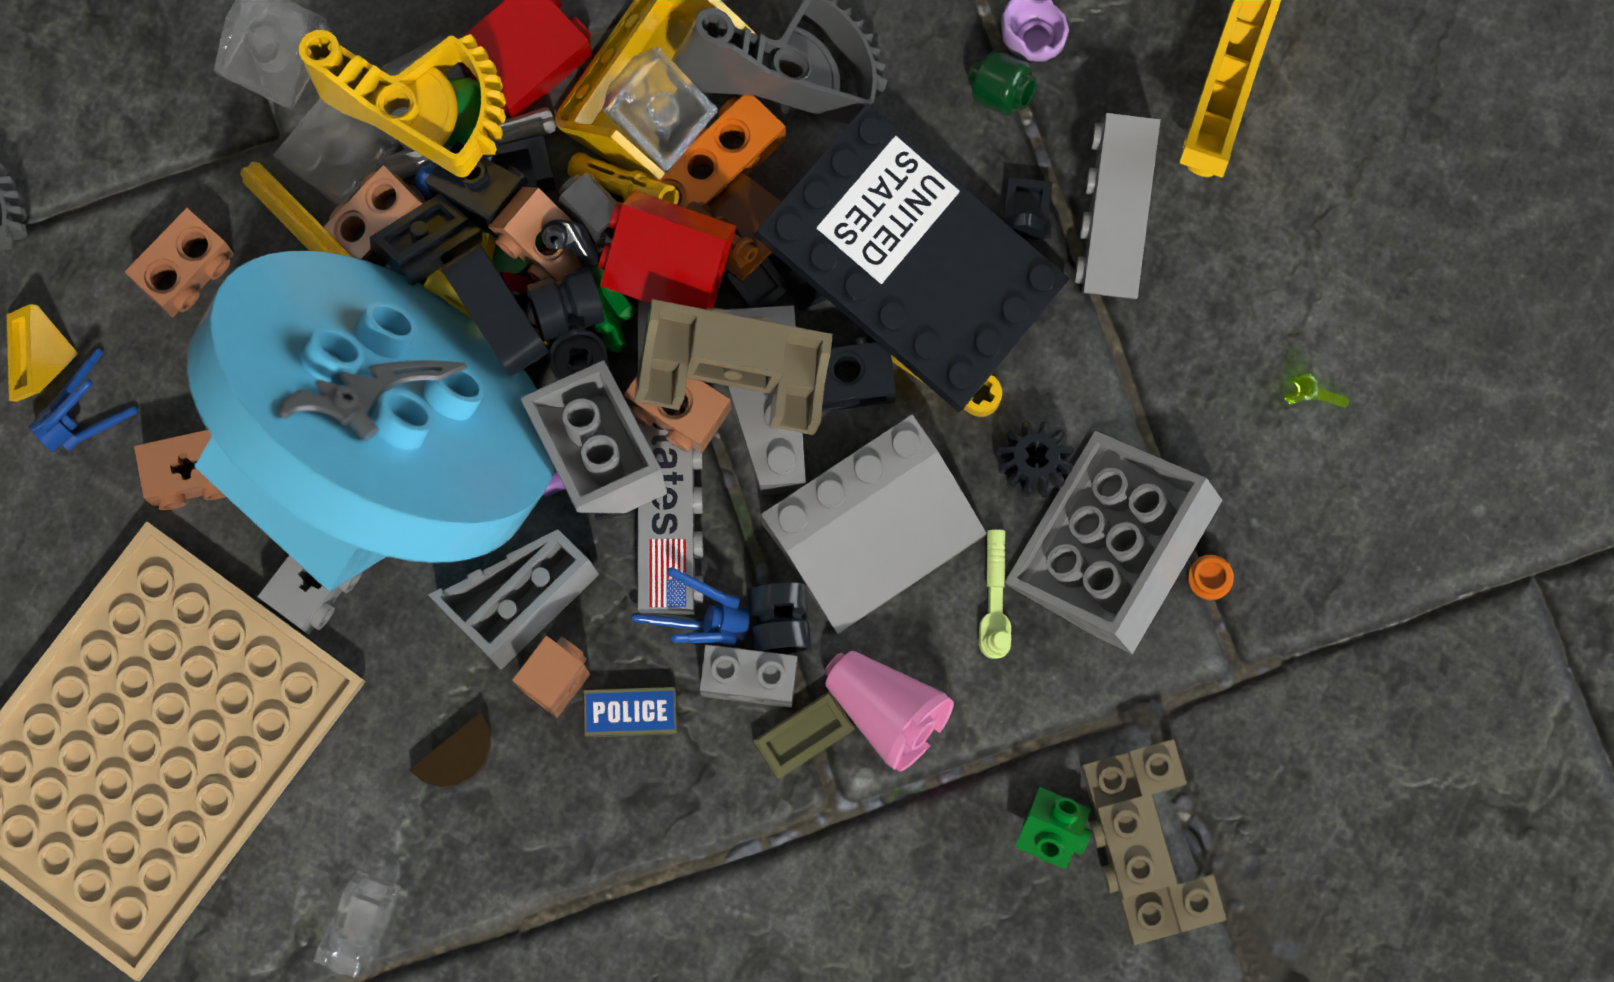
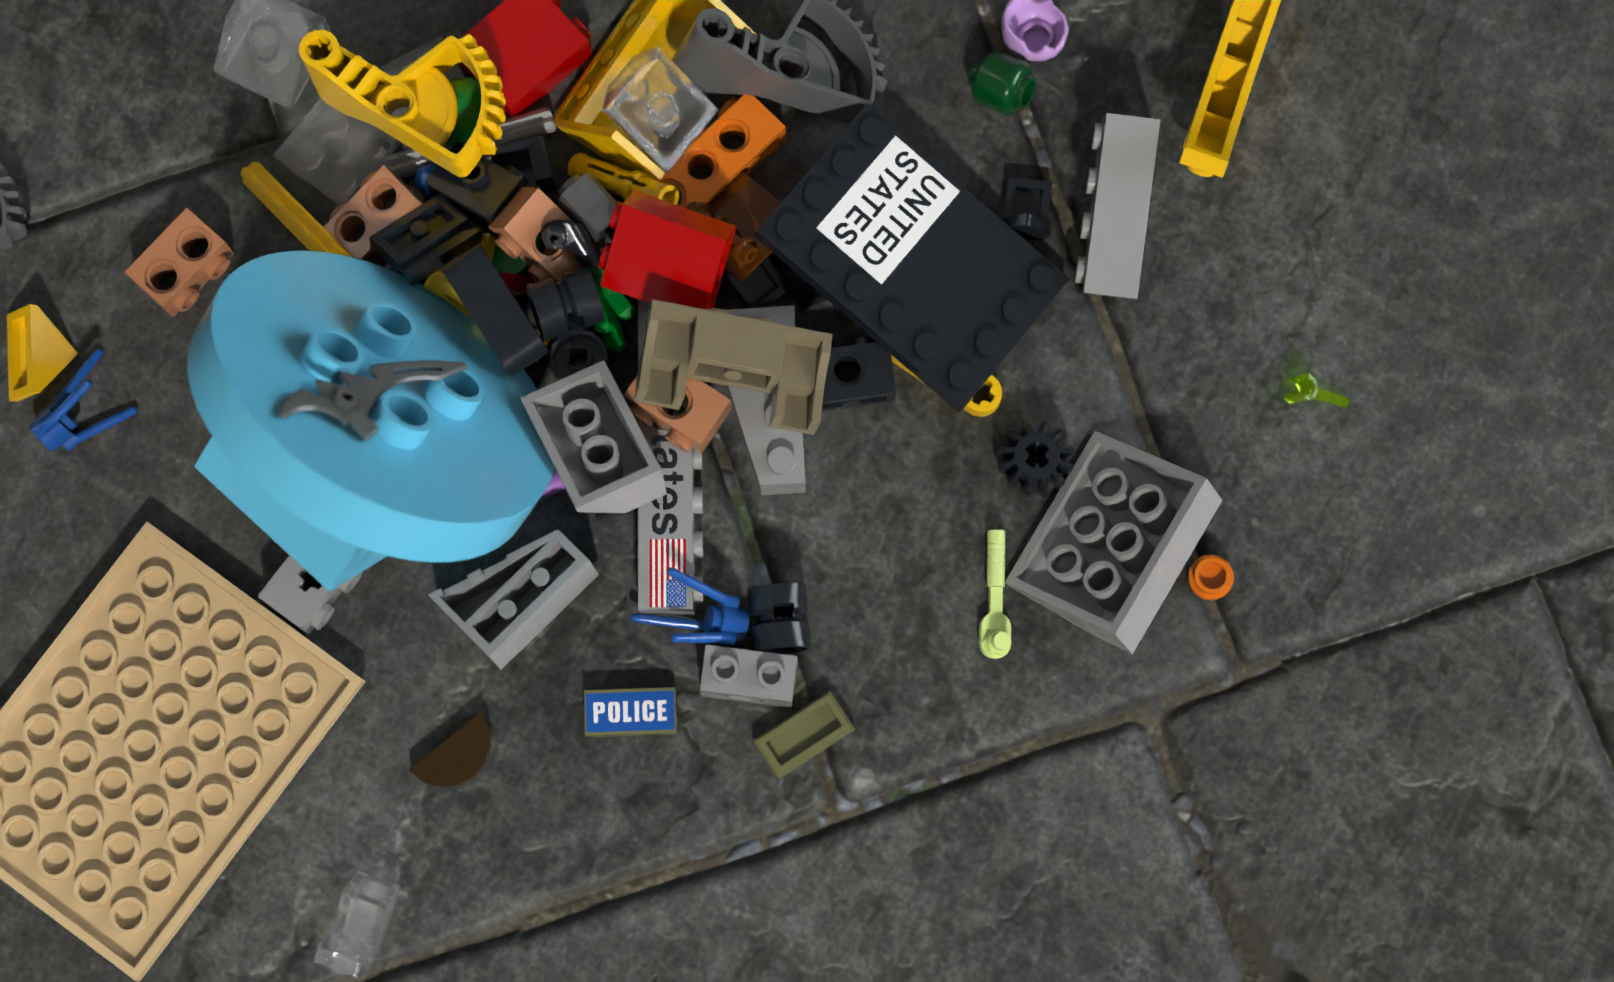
(161, 469): nougat brick -> none
(553, 674): nougat brick -> none
(873, 524): light grey slope -> none
(888, 706): bright pink cone -> none
(1054, 828): green brick -> none
(1136, 848): dark tan bracket -> none

